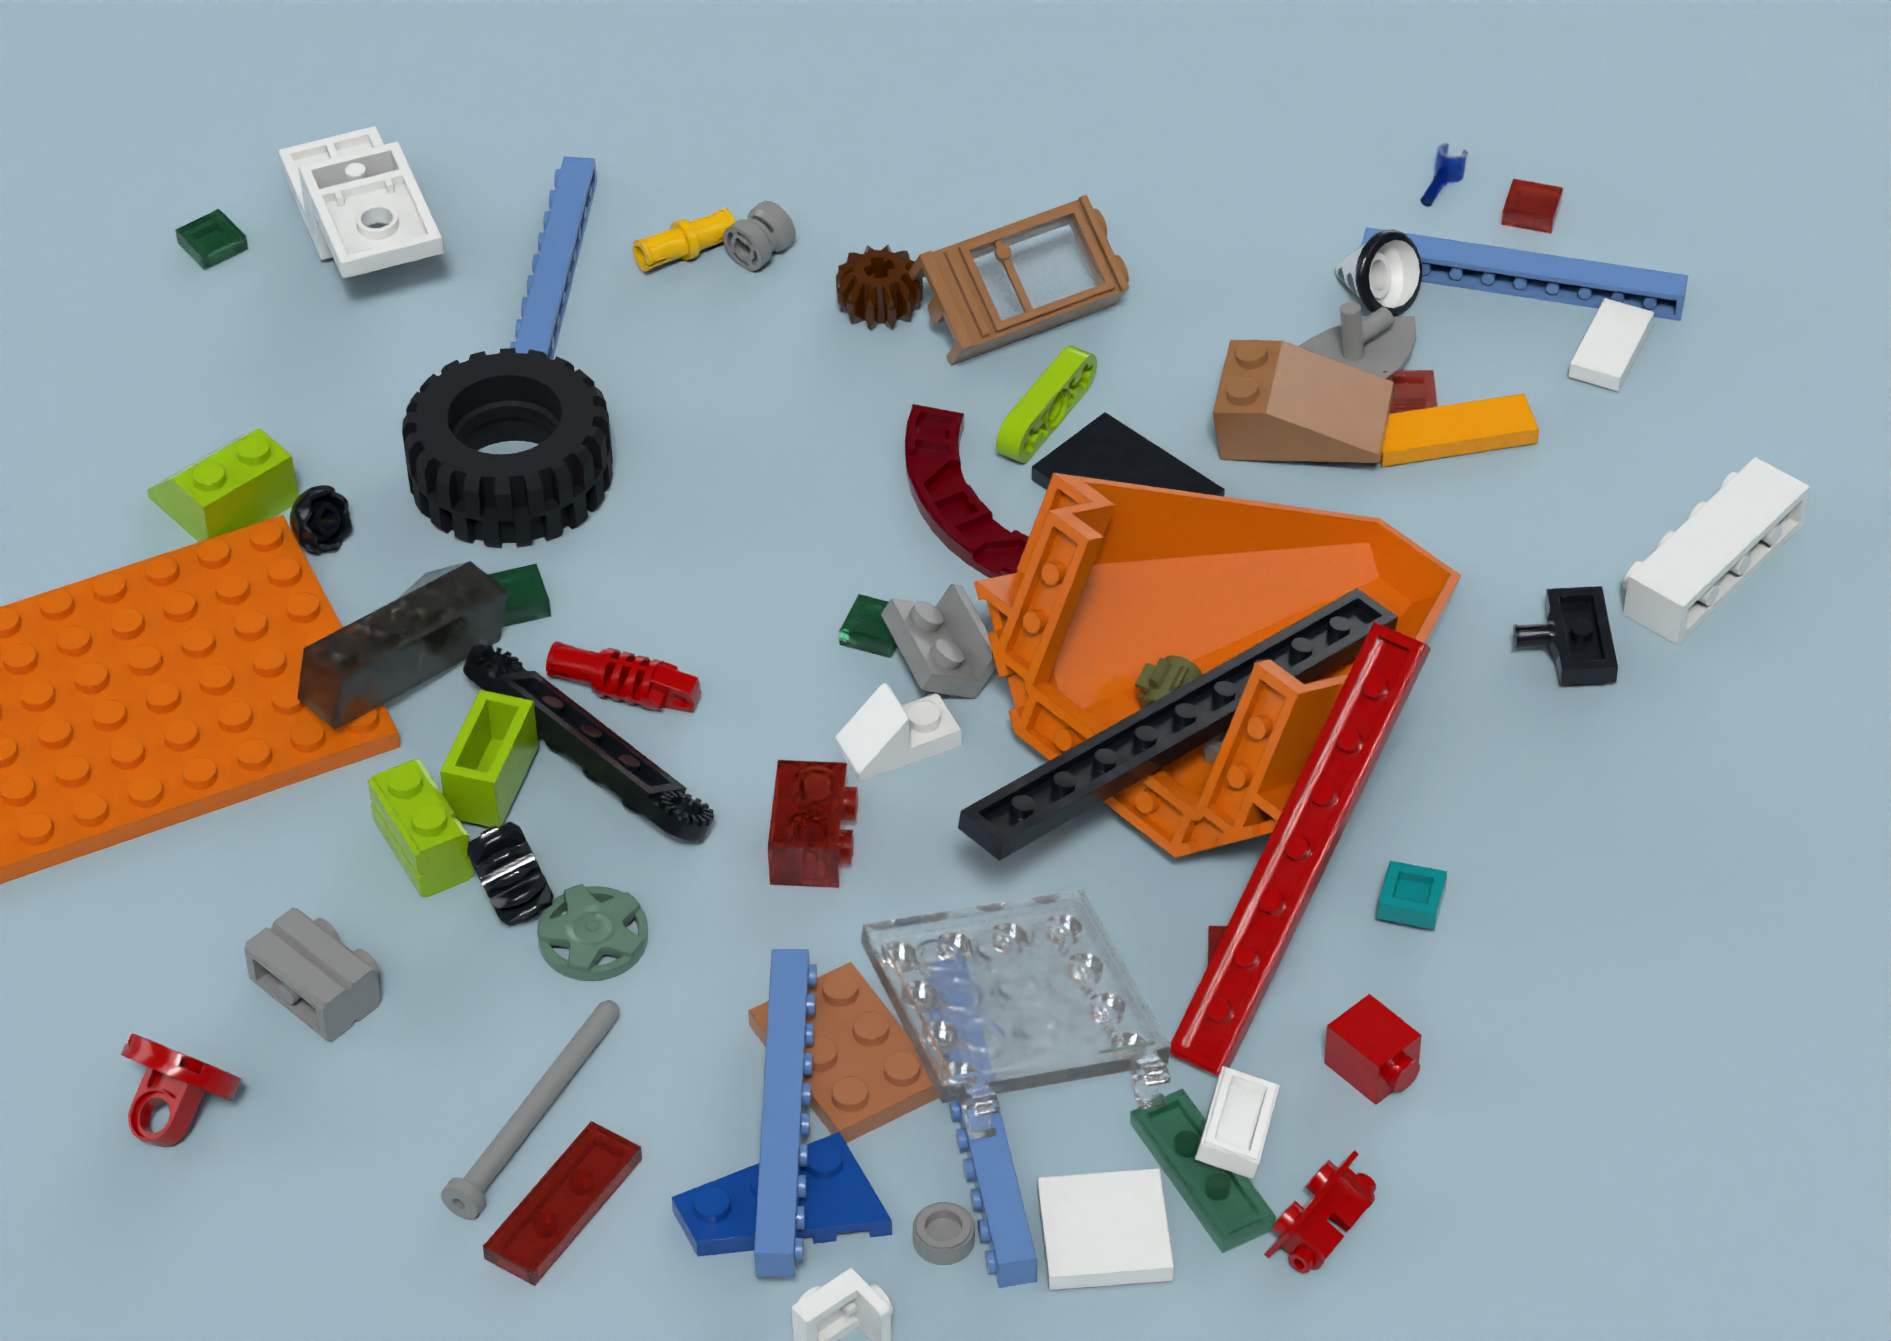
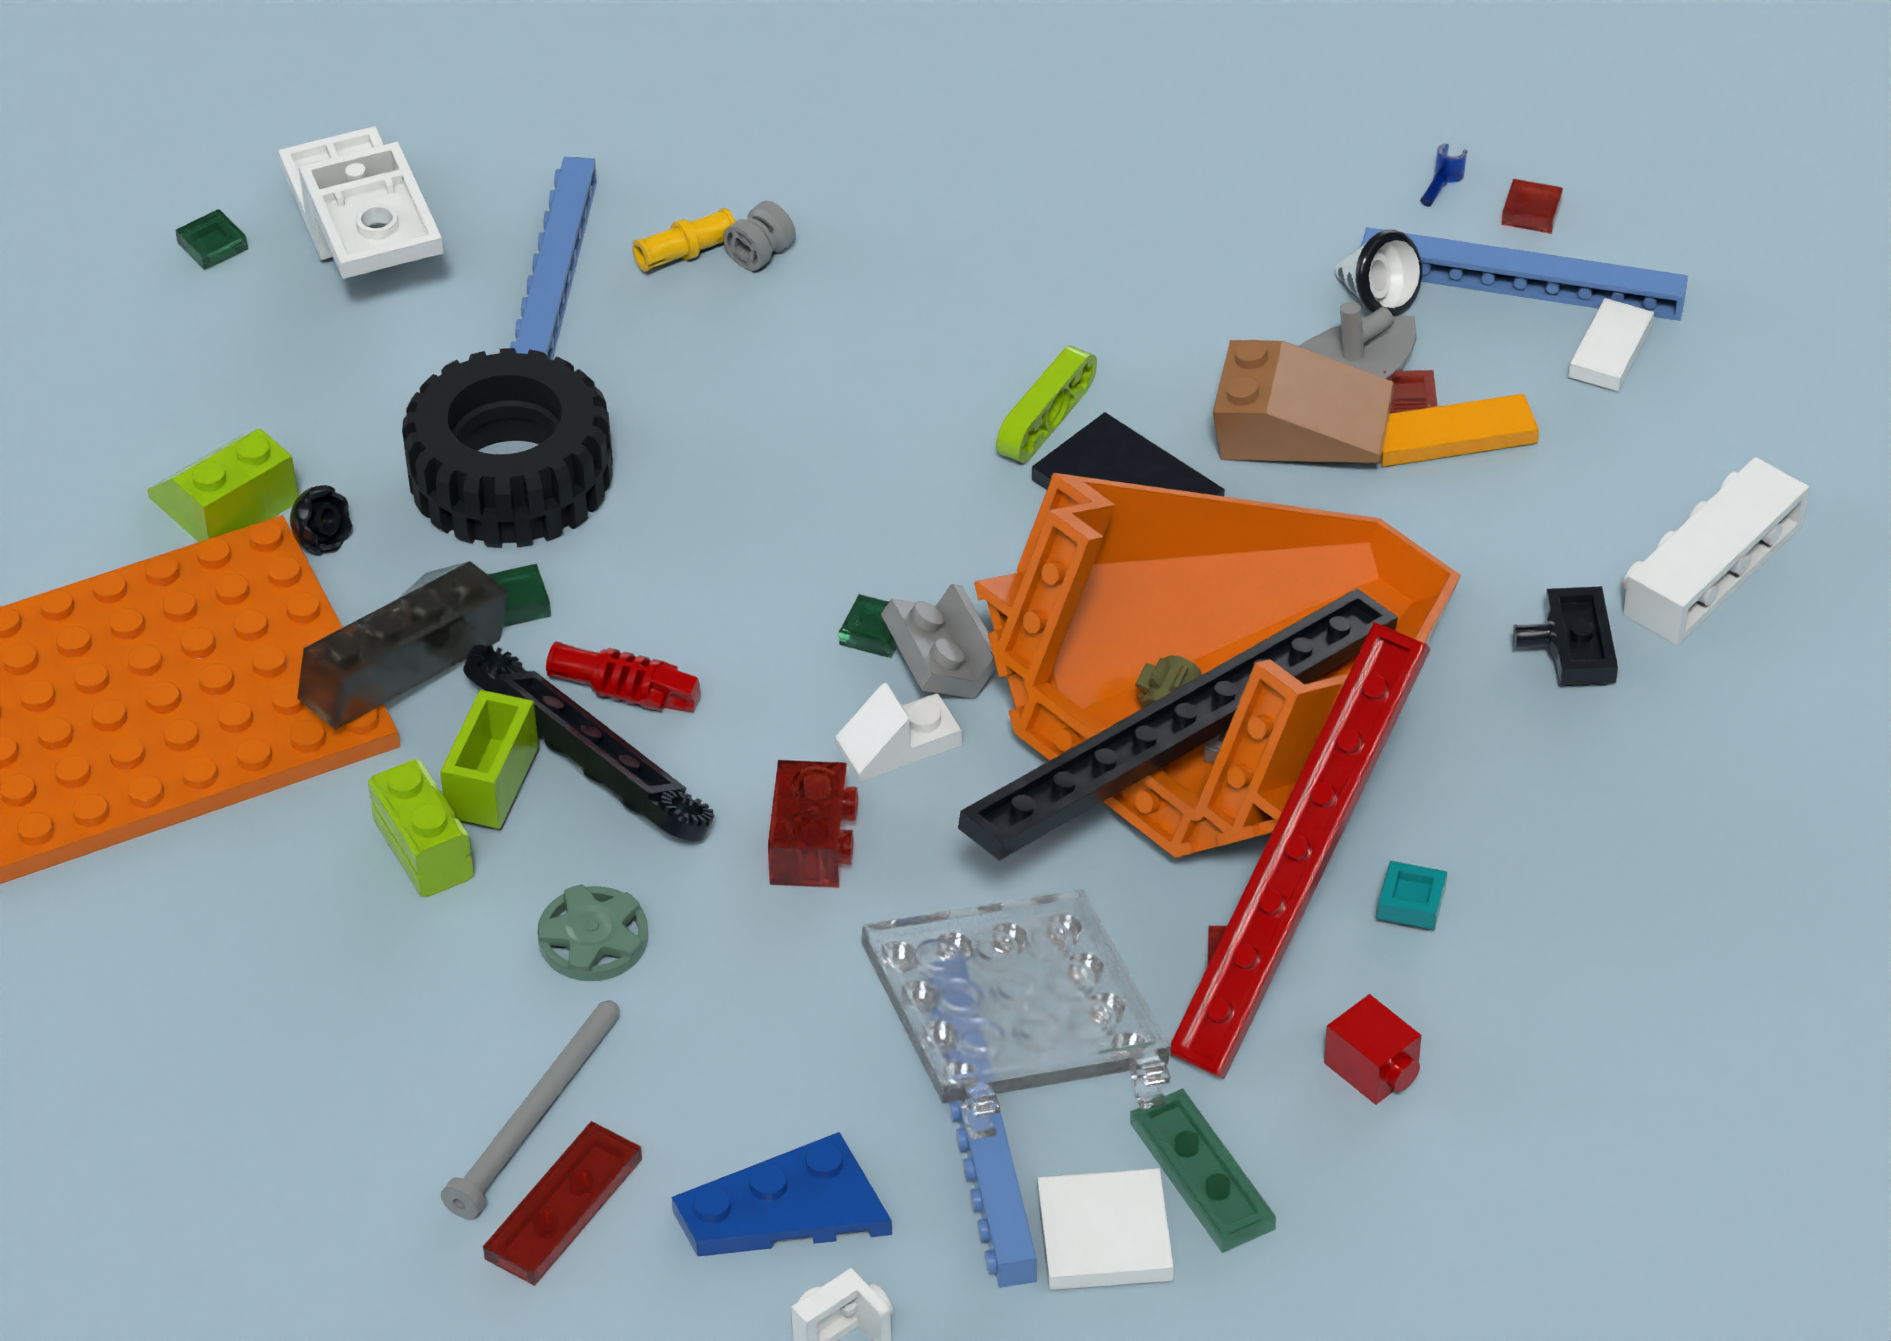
(174, 1080): red tile -> none
(314, 973): light grey brick -> none
(509, 873): black gear -> none
(782, 1114): medium blue piece -> none
(861, 1057): nougat plate -> none
(878, 287): reddish brown gear -> none
(943, 1233): light grey tile -> none
(948, 501): dark red tile -> none
(1022, 278): medium nougat door -> none
(1237, 1122): white tile -> none
(1305, 1229): red hinge -> none

